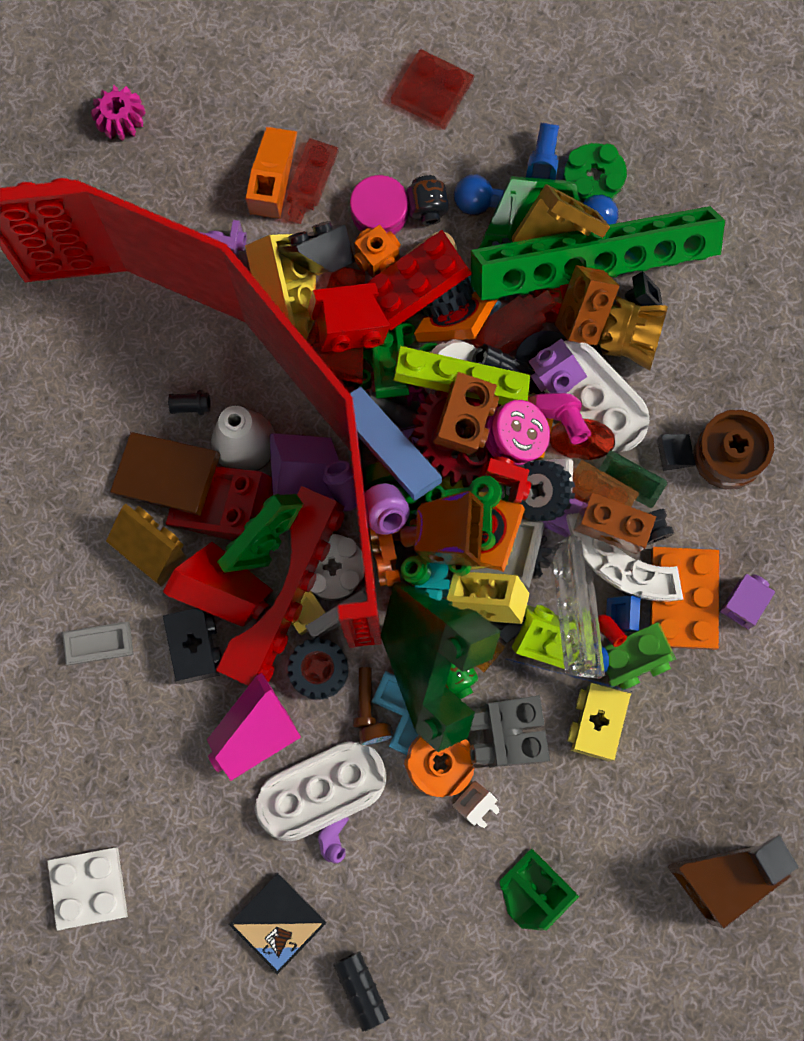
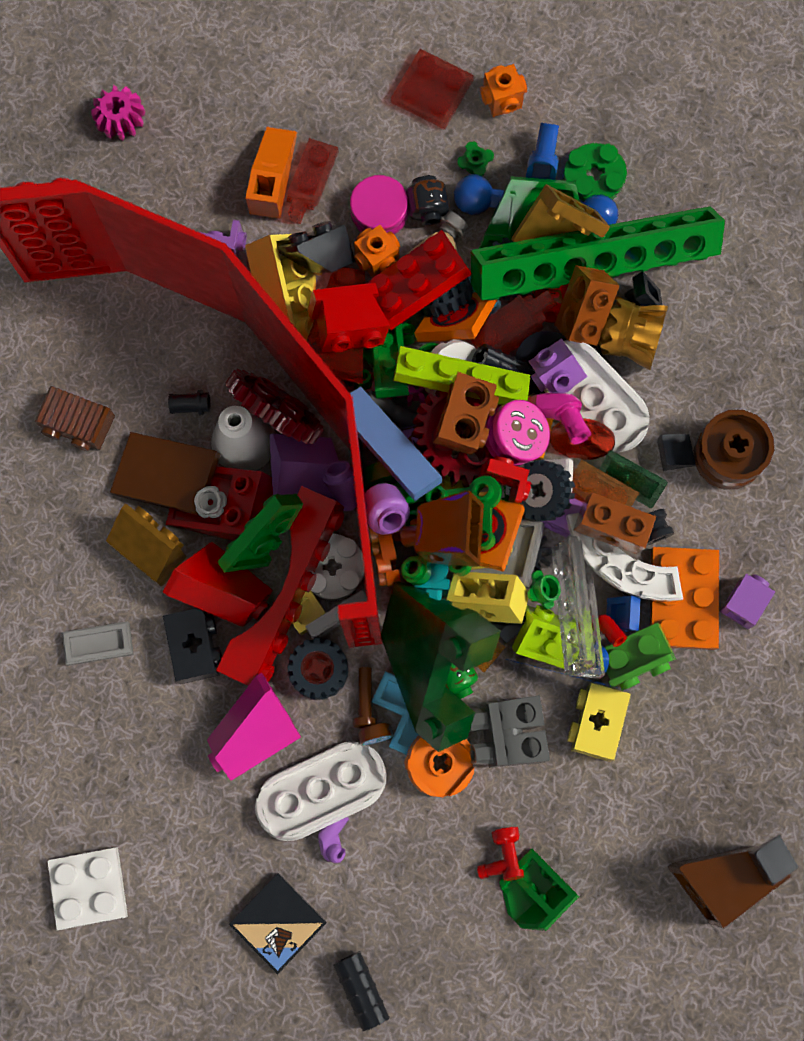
(74, 419): none -> reddish brown brick
(206, 494): none -> light grey plate
(259, 394): none -> dark red gear
(453, 225): none -> light grey plate
(475, 167): none -> green plate
(475, 804): white tile -> none
(503, 90): none -> orange brick
(509, 864): none -> red piece
(544, 589): none -> green plate

